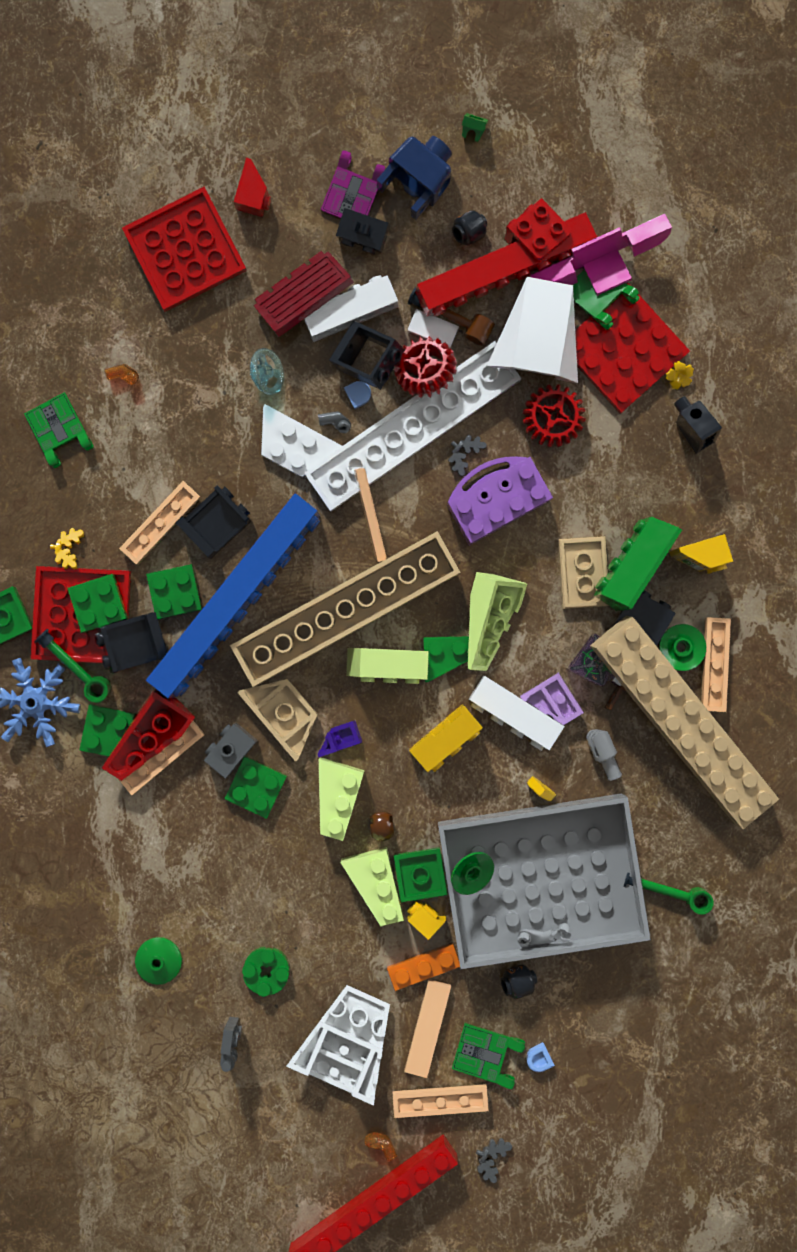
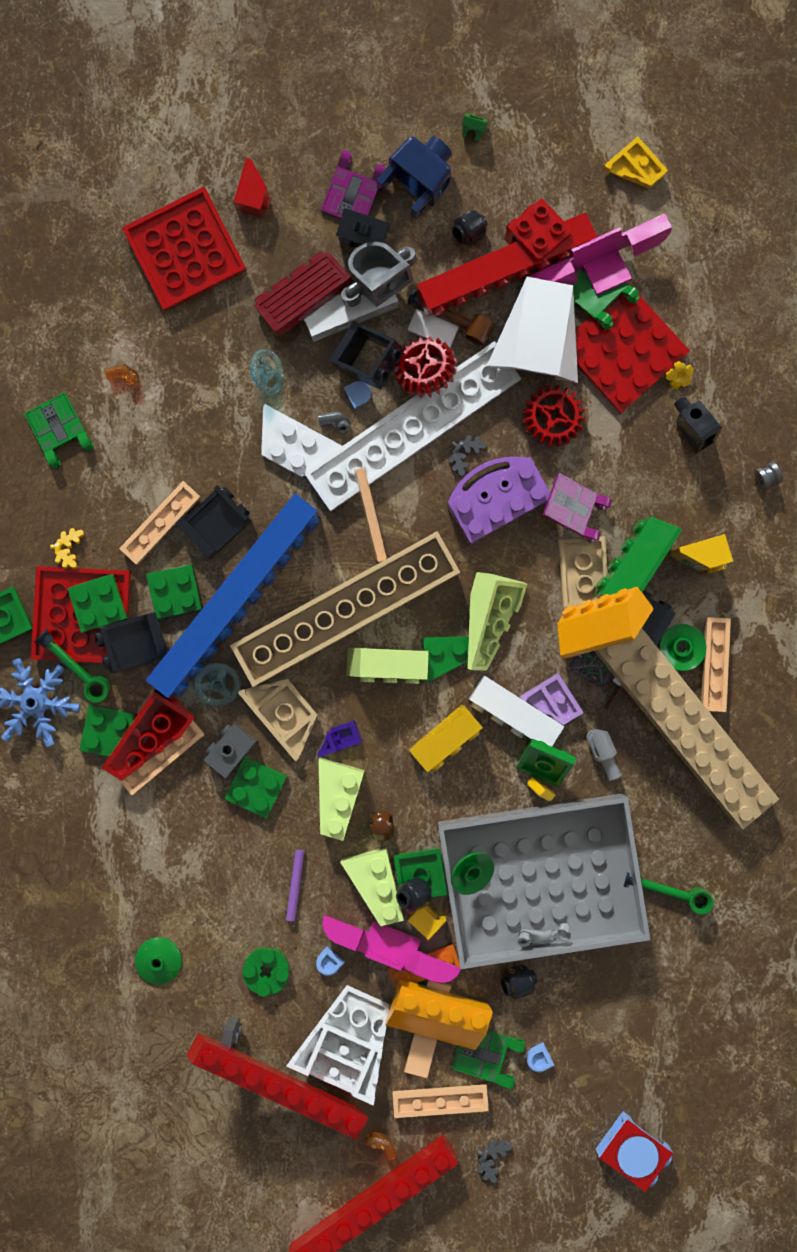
(218, 674): none -> clear light blue piece
(276, 1086): none -> red brick
(295, 885): none -> medium lavender bar
(329, 962): none -> light blue tile
(378, 273): none -> dark grey piece
(390, 948): none -> dark pink piece
(414, 894): none -> black head
(439, 1014): none -> light orange slope
(545, 762): none -> green plate
(572, 505): none -> flag
(602, 622): none -> light orange slope
(634, 1152): none -> panel
(637, 164): none -> yellow wing
(769, 475): none -> flat silver wheel

